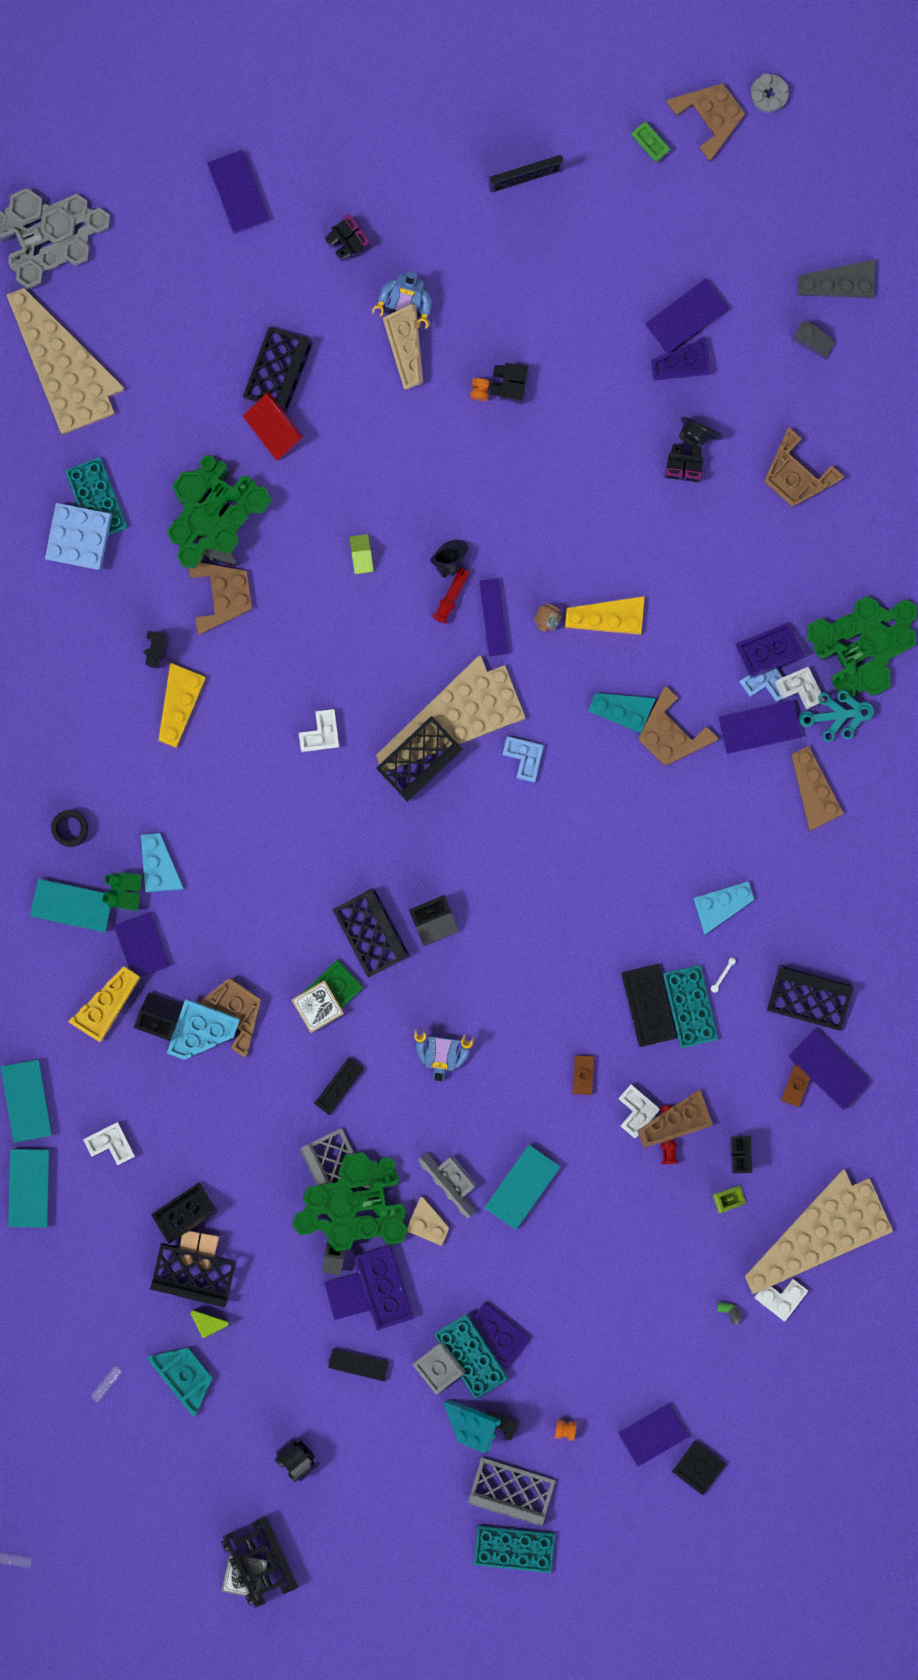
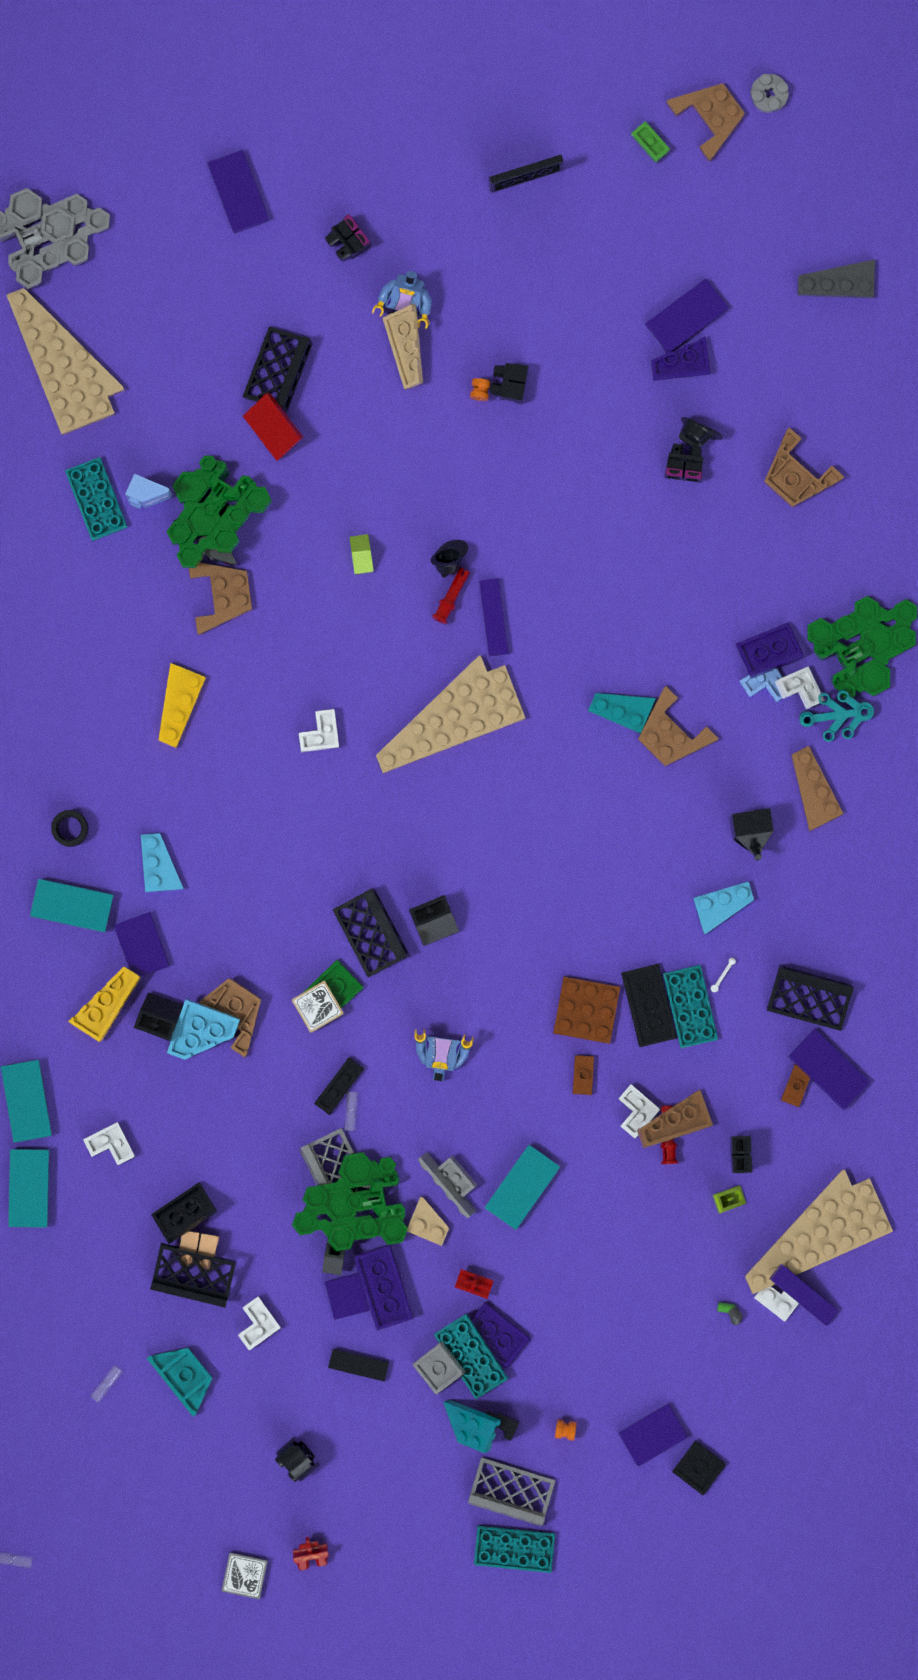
(78, 536): light blue plate -> none
(119, 885): green hips -> none
(146, 492): none -> light blue slope
(157, 650): black hips -> none
(207, 1324): lime slope -> none
(263, 1325): none -> white plate
(273, 1555): black fence -> none
(310, 1551): none -> red hips
(351, 1108): none -> clear piece
(431, 771): black fence -> none
(474, 1283): none -> red hips
(528, 753): light blue tile -> none
(547, 617): medium nougat head -> none
(586, 1010): none -> dark orange plate
(612, 616): yellow wing -> none
(752, 830): none -> black piece
(760, 727): dark purple tile -> none
(803, 1295): none -> dark purple tile
(813, 339): dark grey slope -> none

